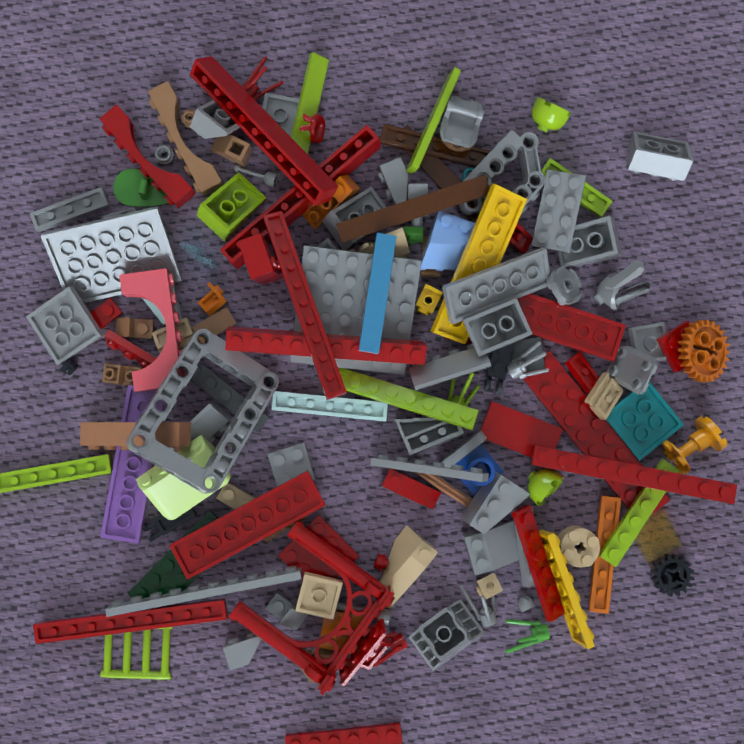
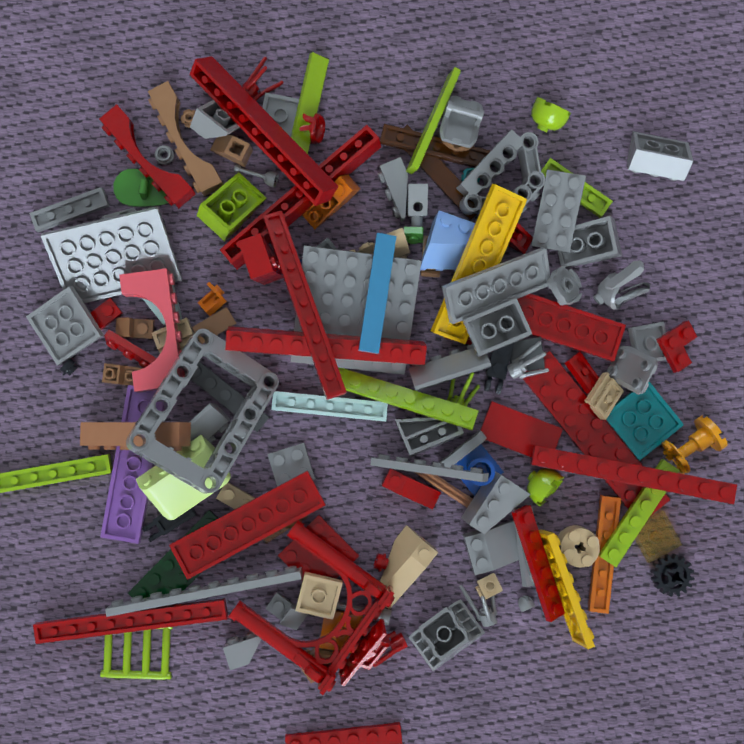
(195, 253): clear light blue slope -> none
(361, 204): light grey slope -> none
(413, 208): reddish brown tile -> none
(434, 294): yellow brick -> none
(538, 634): bright green plant -> none
(709, 339): orange gear -> none

